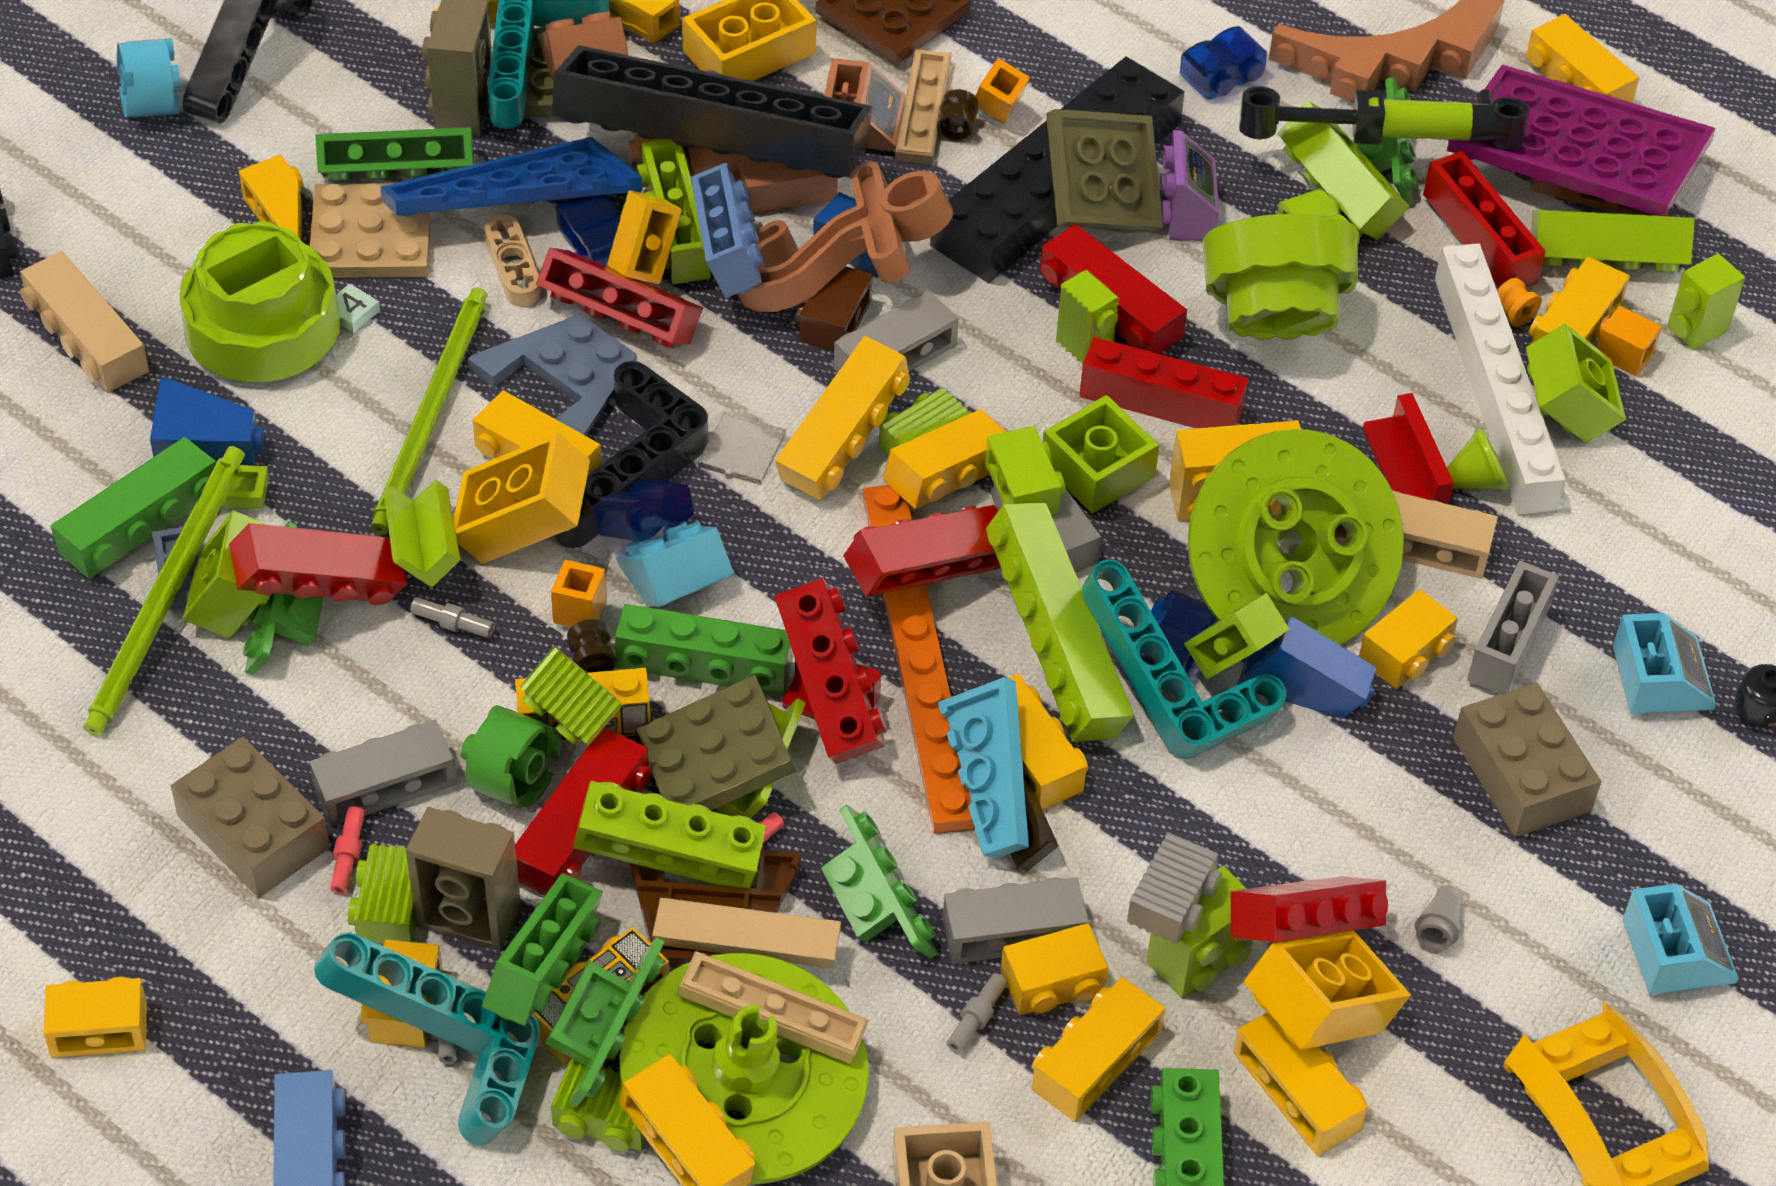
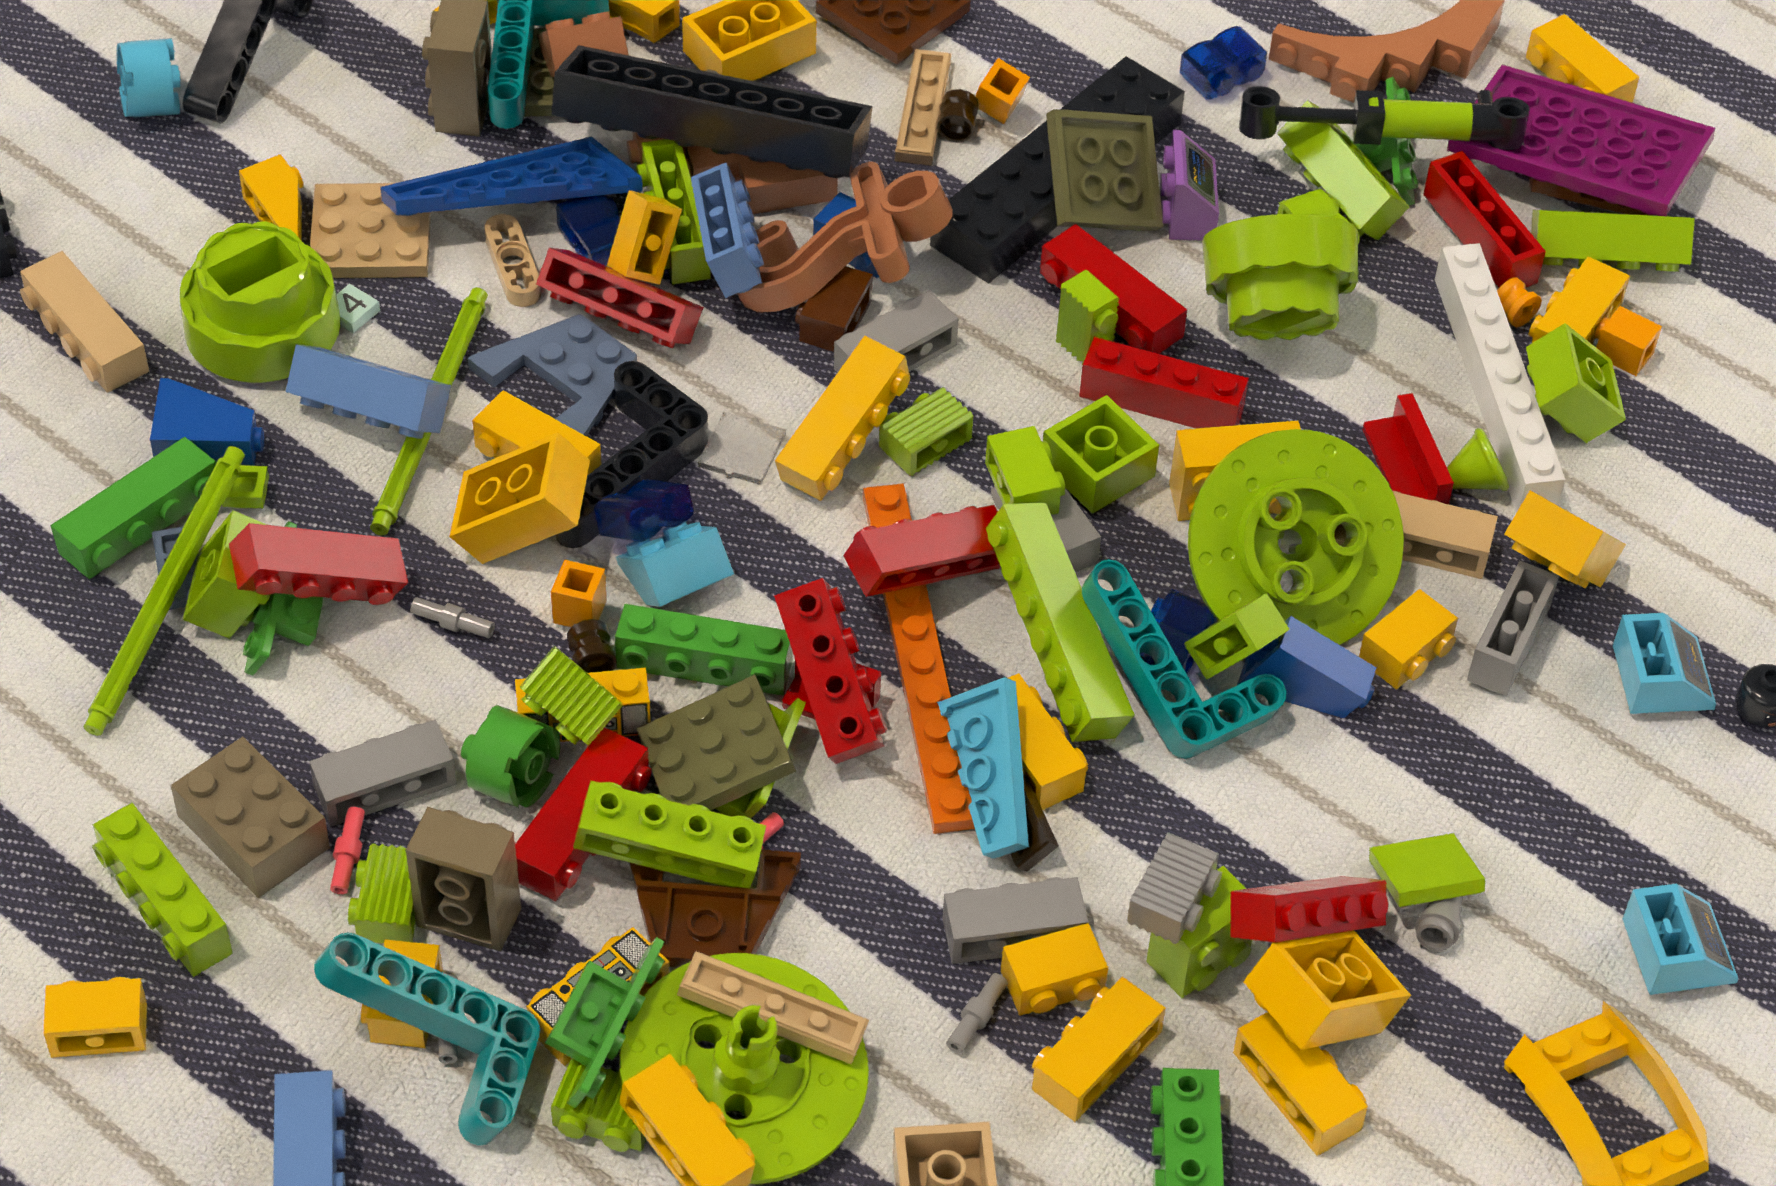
(162, 890): none -> lime brick
(367, 389): none -> medium blue brick
(393, 150): bright green brick -> none
(422, 532): lime panel -> none
(544, 950): bright green brick -> none
(747, 931): tan tile -> none
(866, 85): nougat slope -> none
(871, 890): bright green bracket -> none
(941, 459): yellow brick -> none
(1427, 870): none -> lime tile
(1526, 759): dark tan brick -> none
(1563, 542): none -> yellow brick
(1705, 301): lime brick -> none

